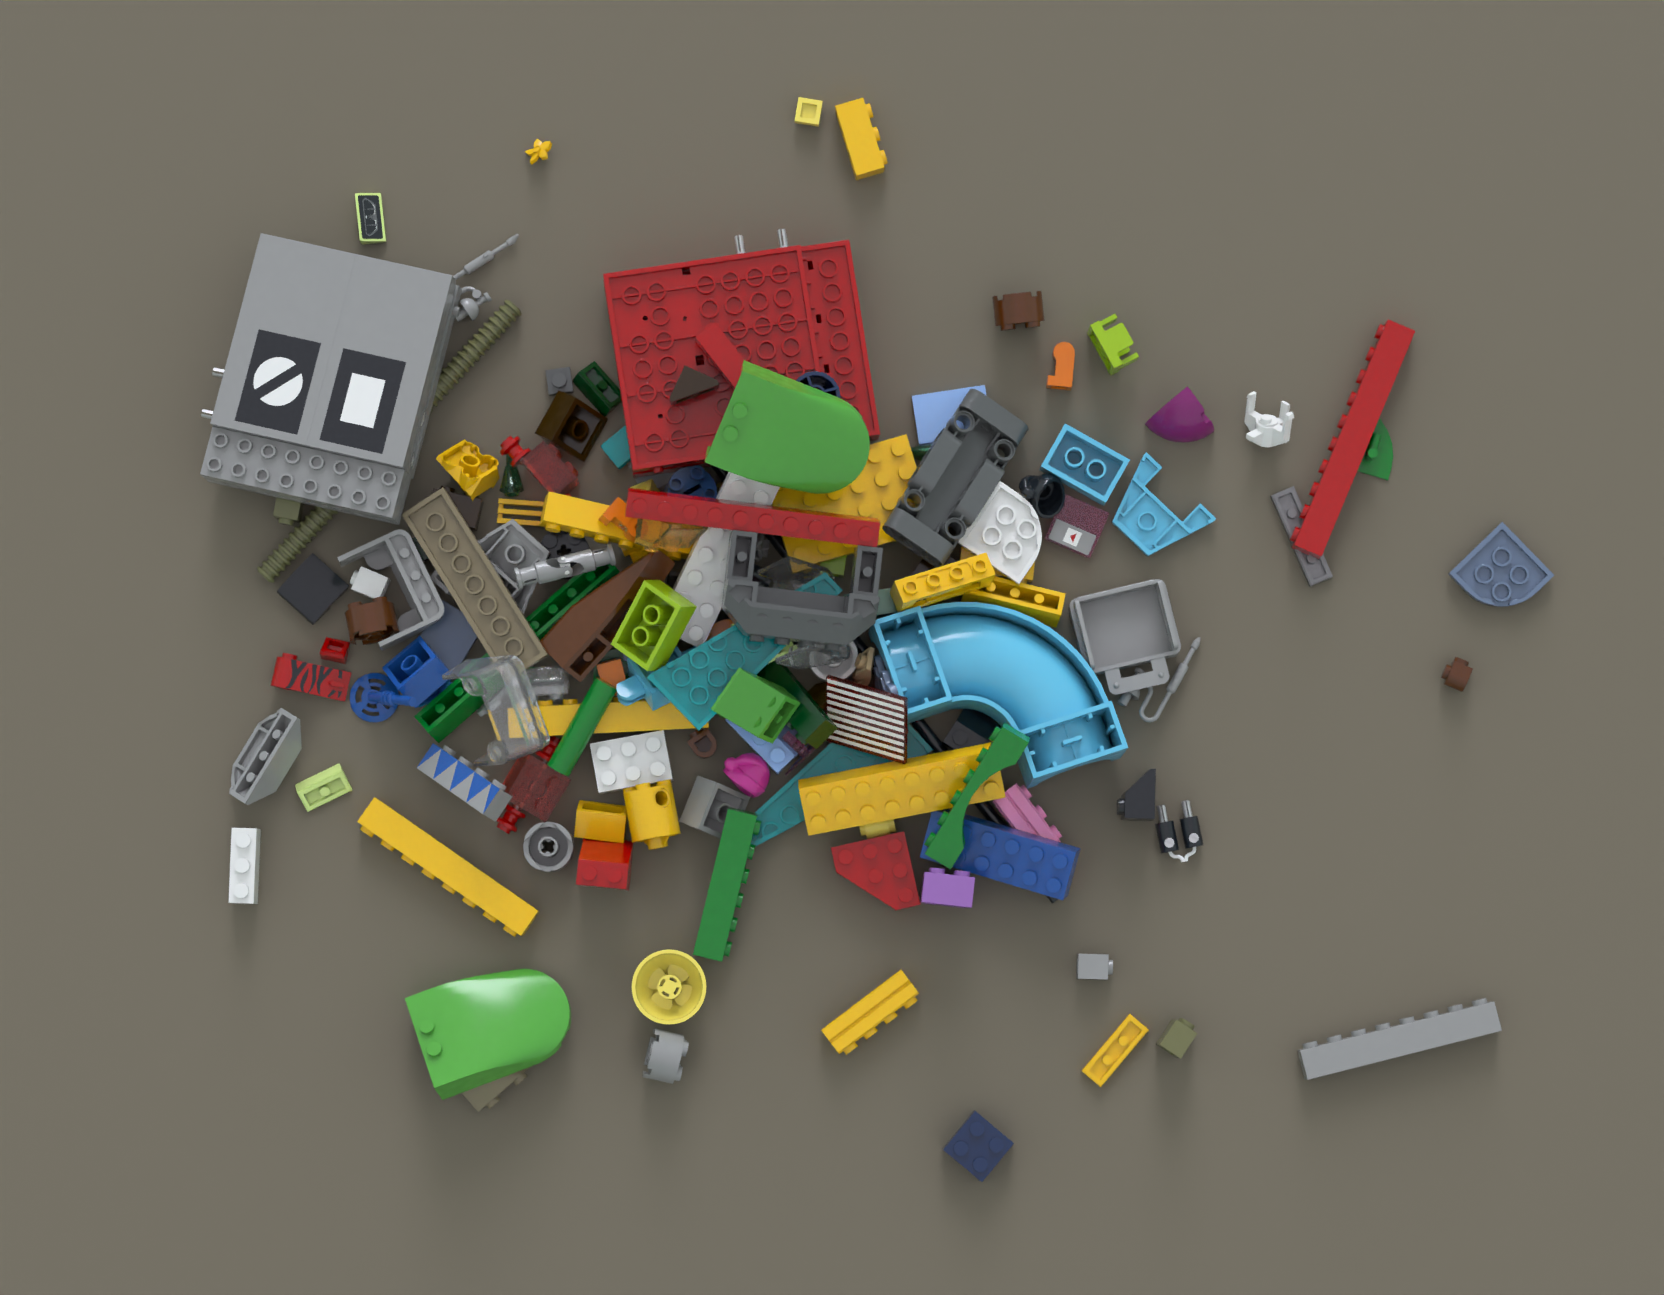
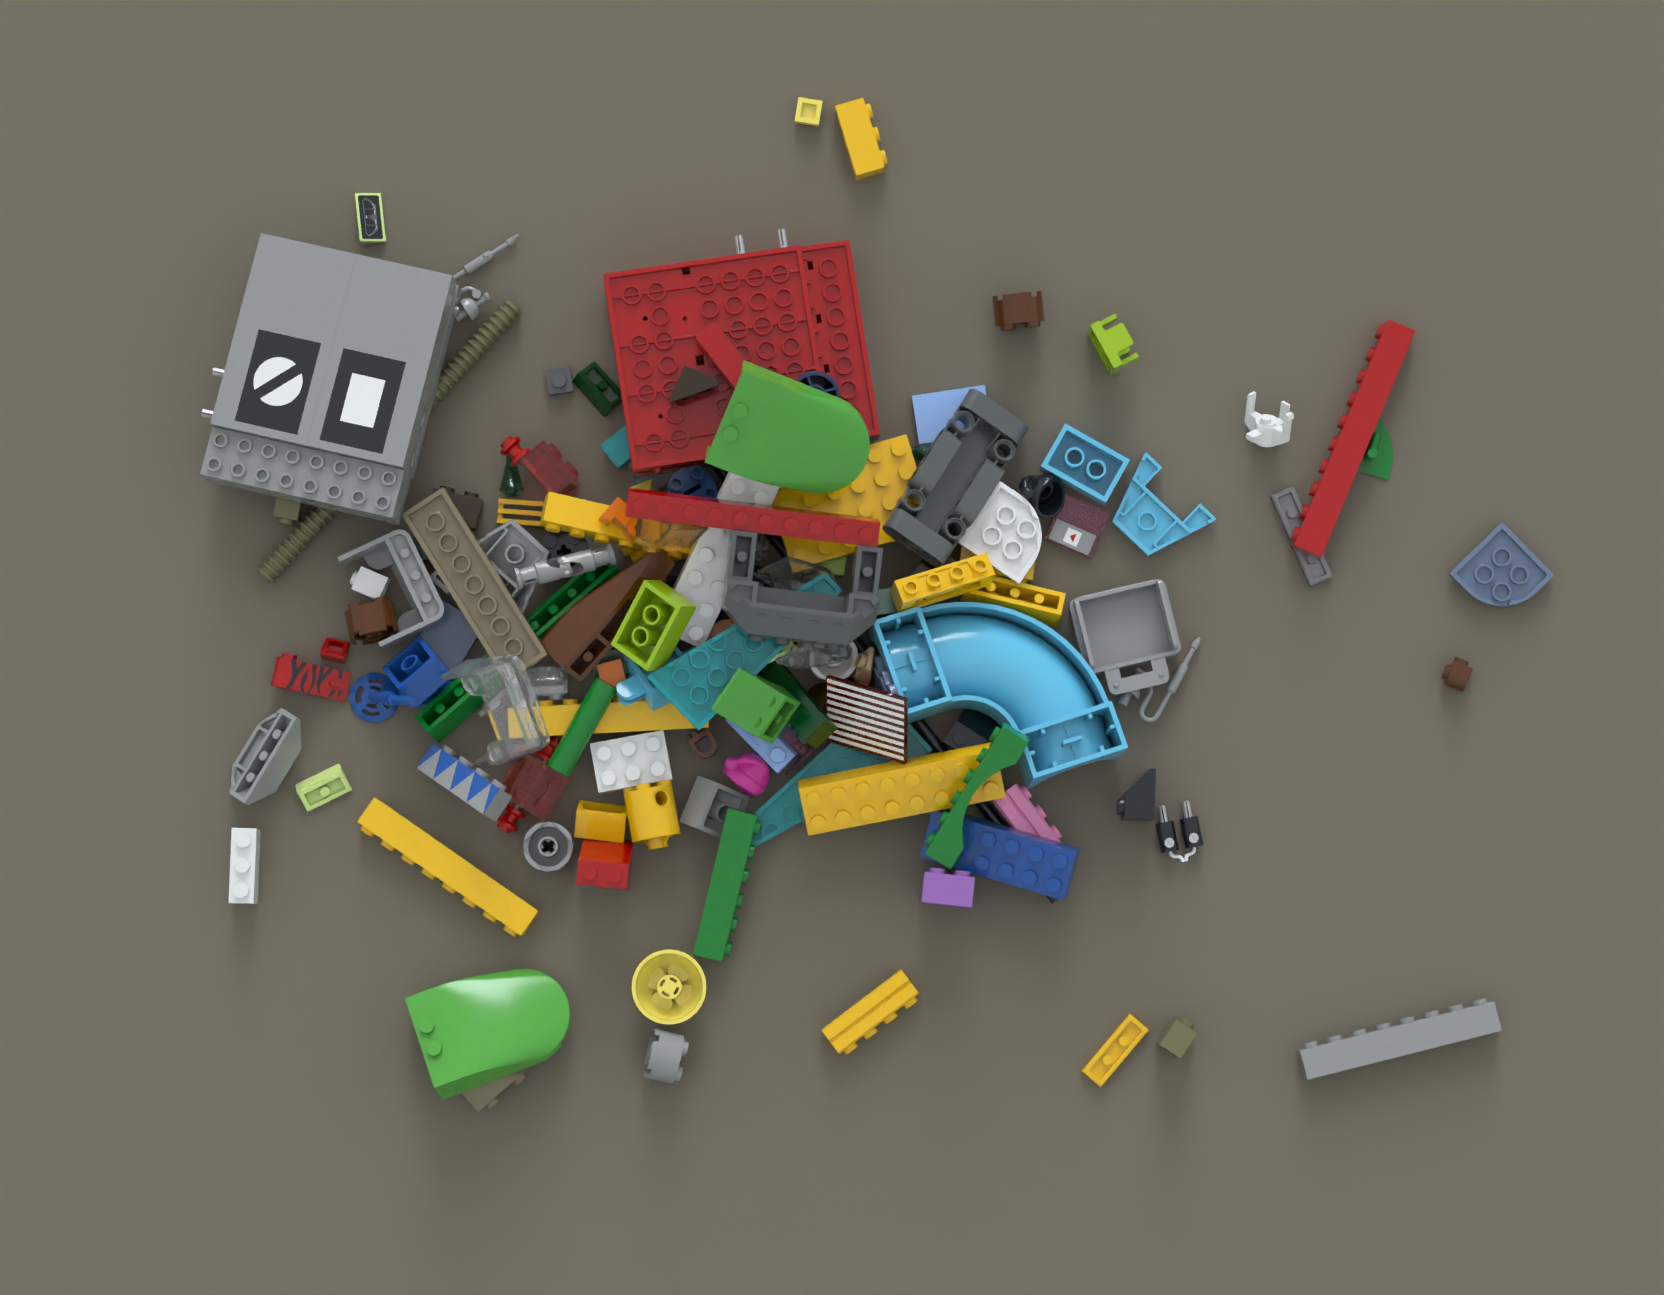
(312, 589): black slope -> none
(470, 468): yellow slope -> none
(540, 150): yellow plant -> none
(571, 425): dark brown slope -> none
(877, 829): light yellow brick -> none
(879, 868): red brick -> none
(978, 1146): dark blue brick -> none
(1064, 364): orange leg -> none
(1094, 966): light grey brick -> none
(1181, 419): magenta brick -> none

